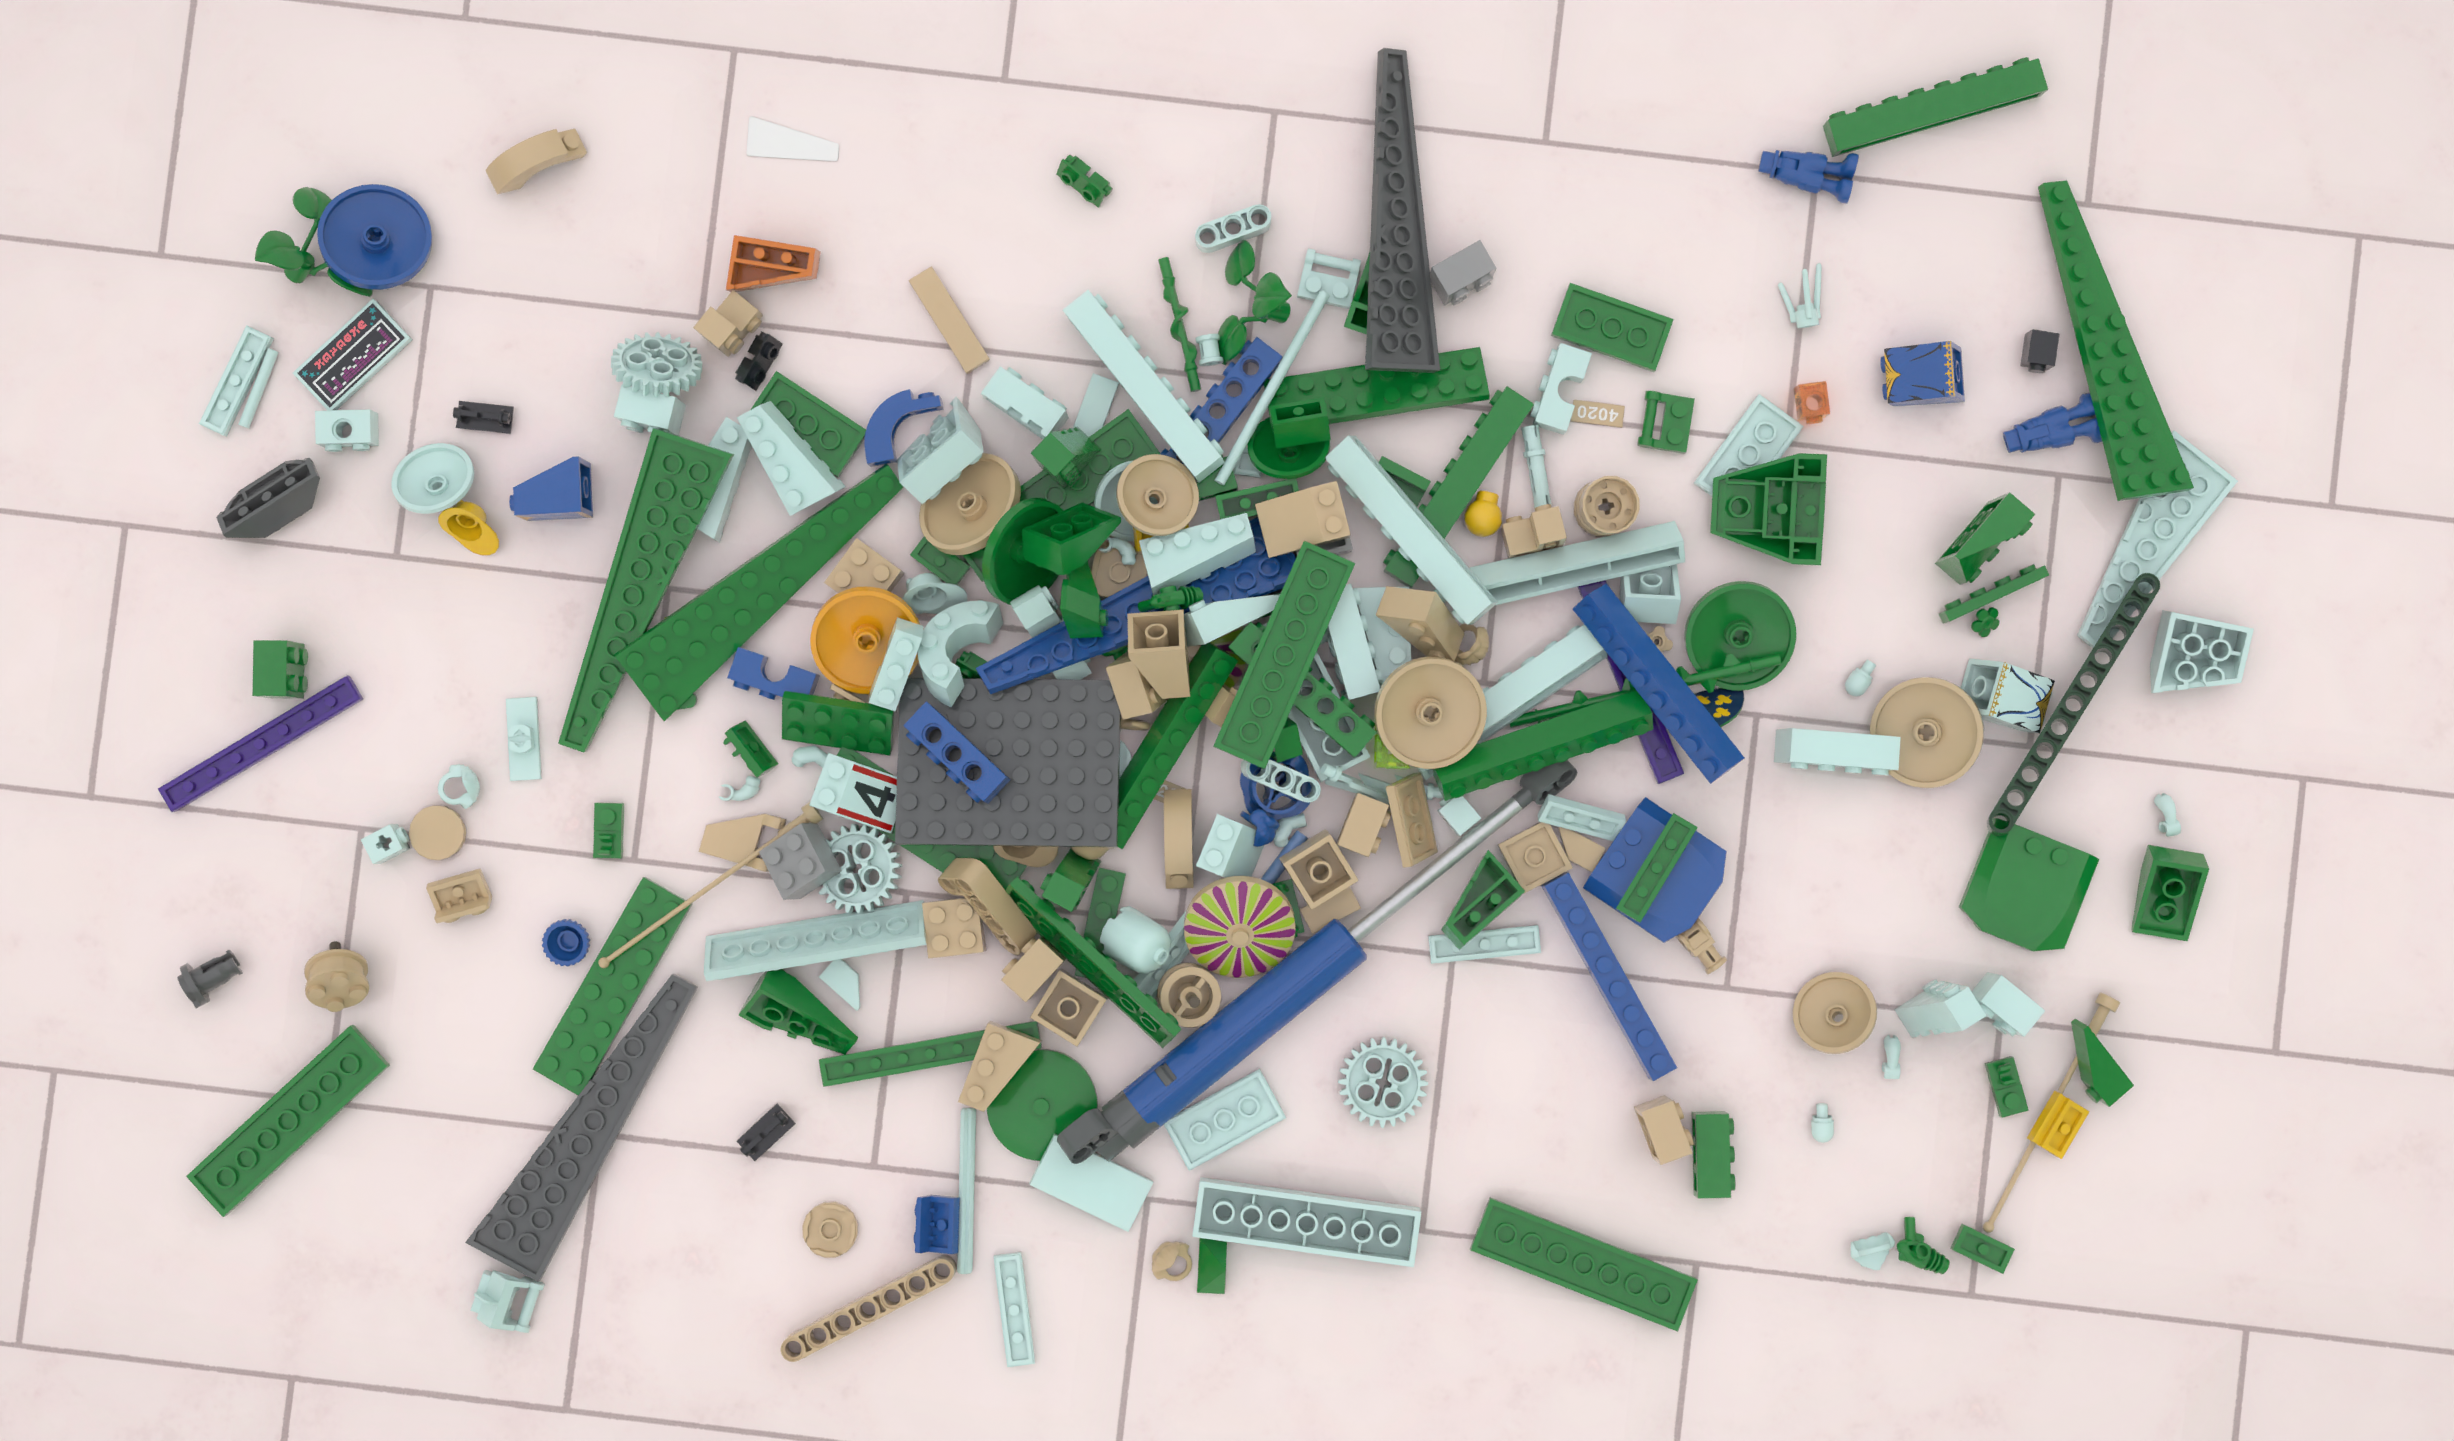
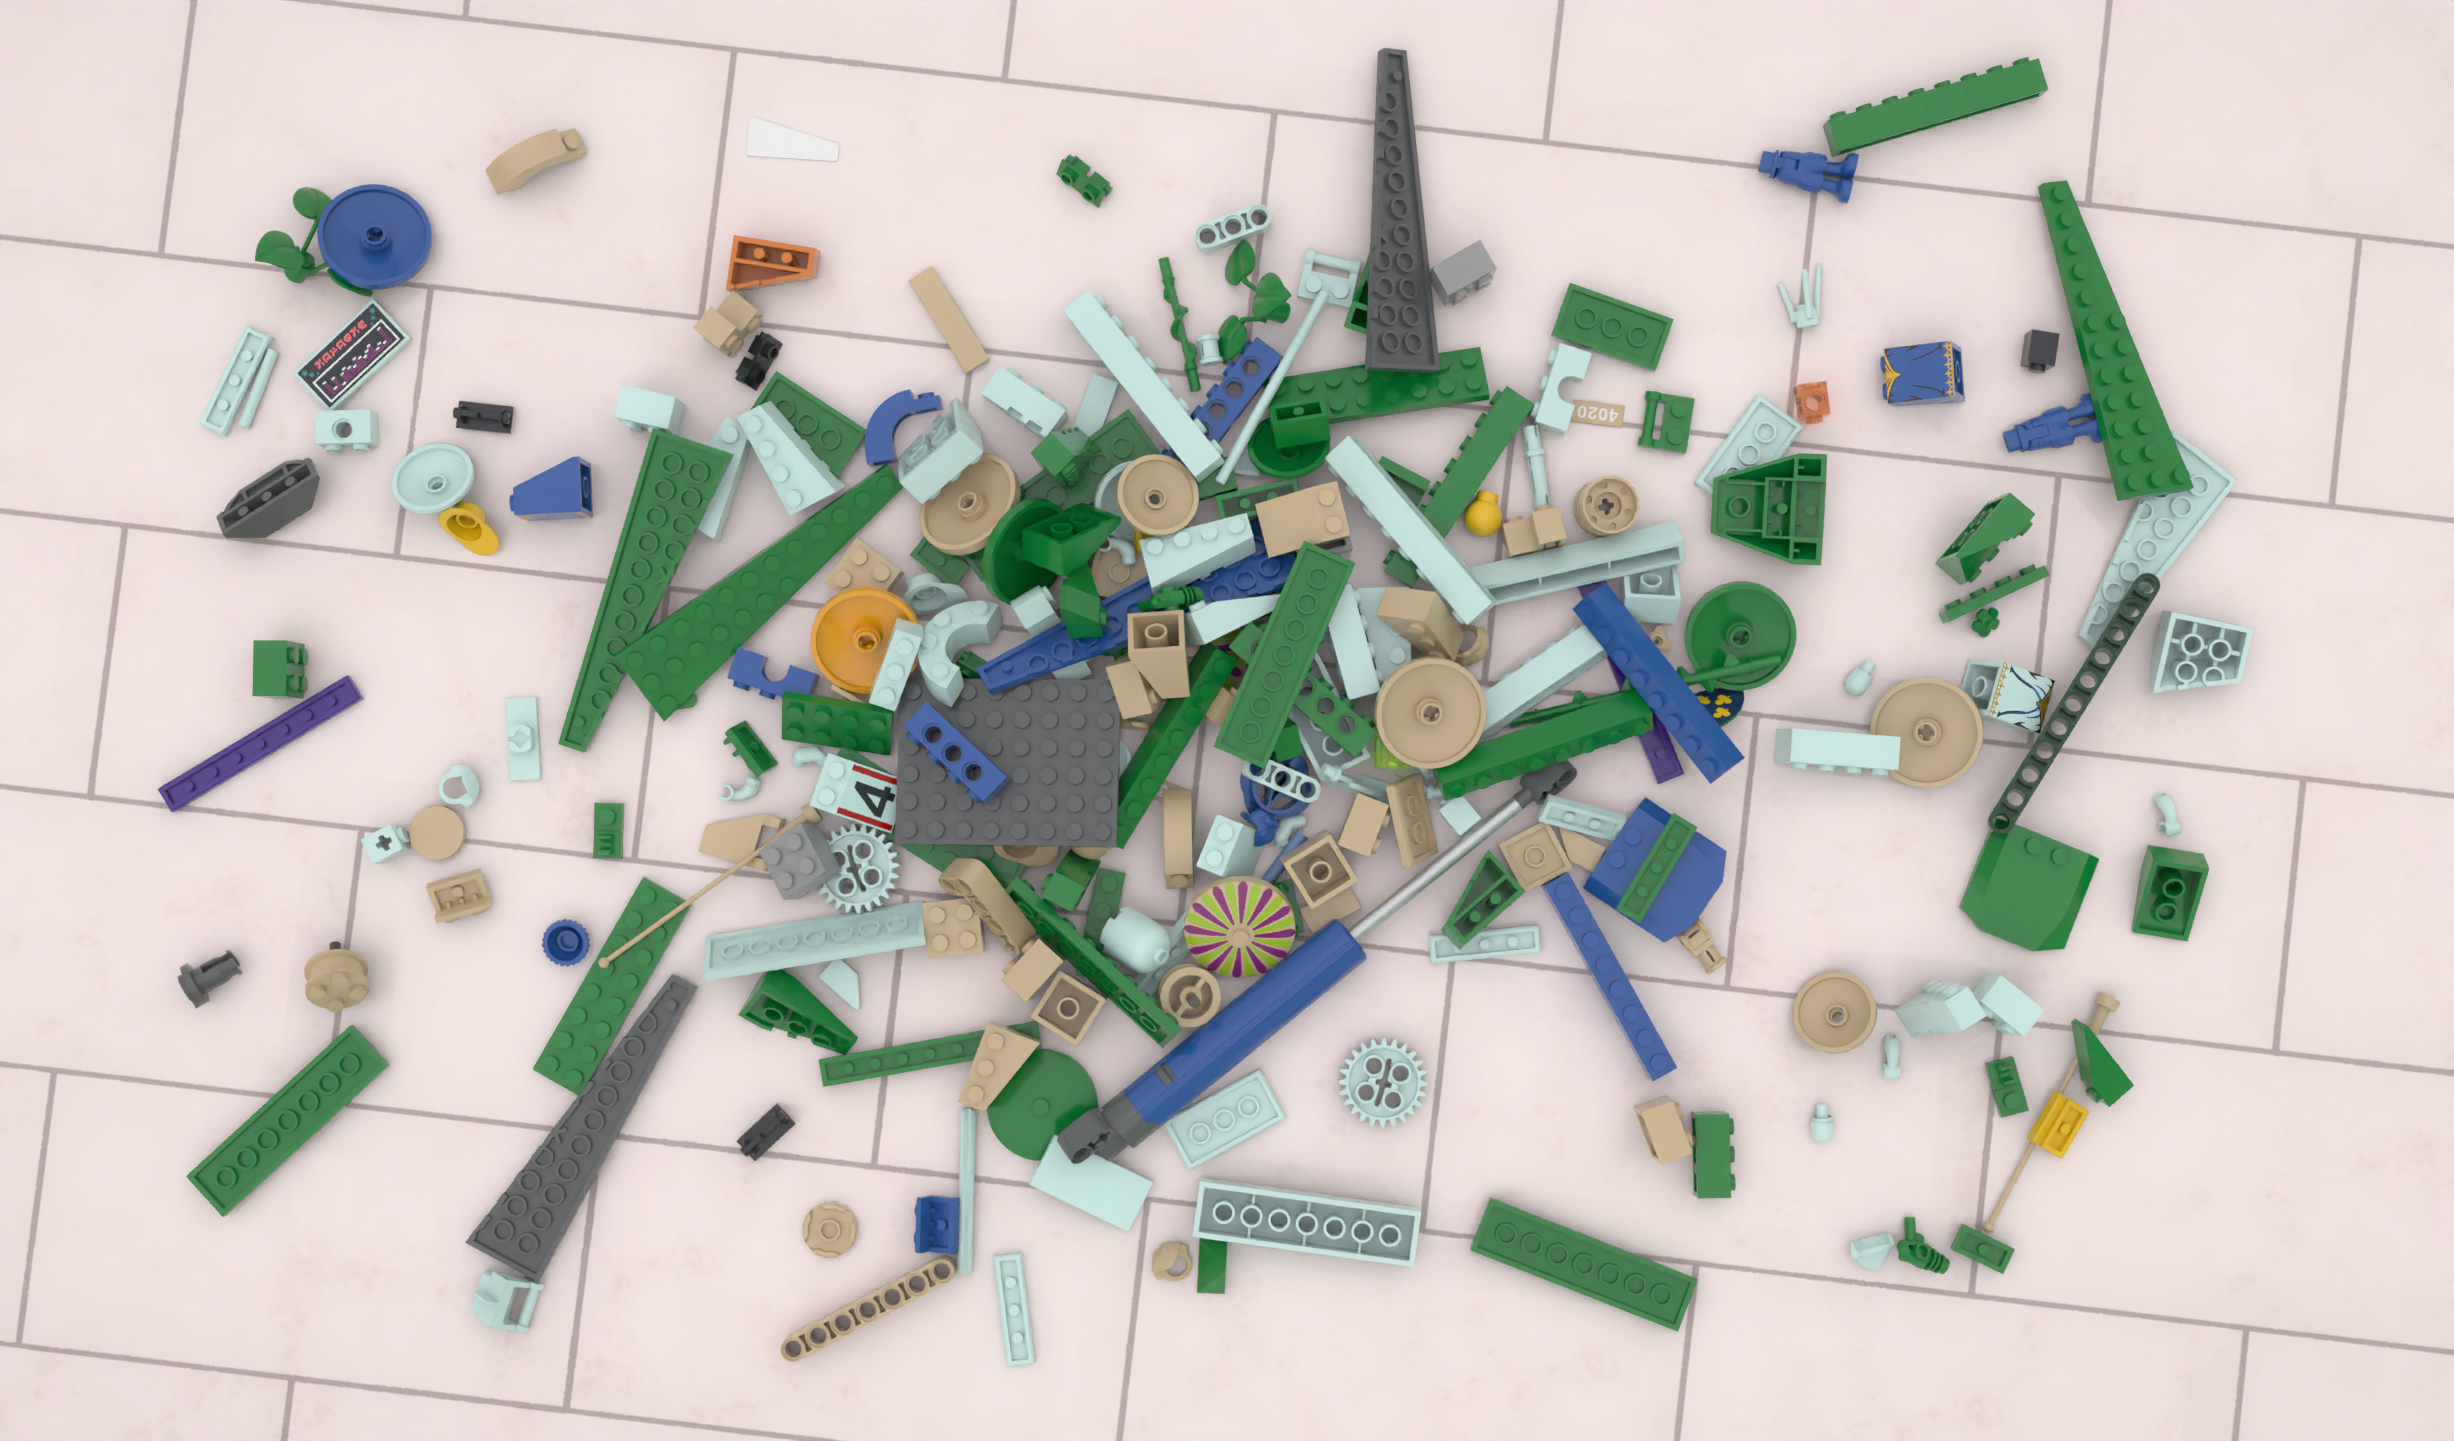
(656, 364): light aqua gear -> none

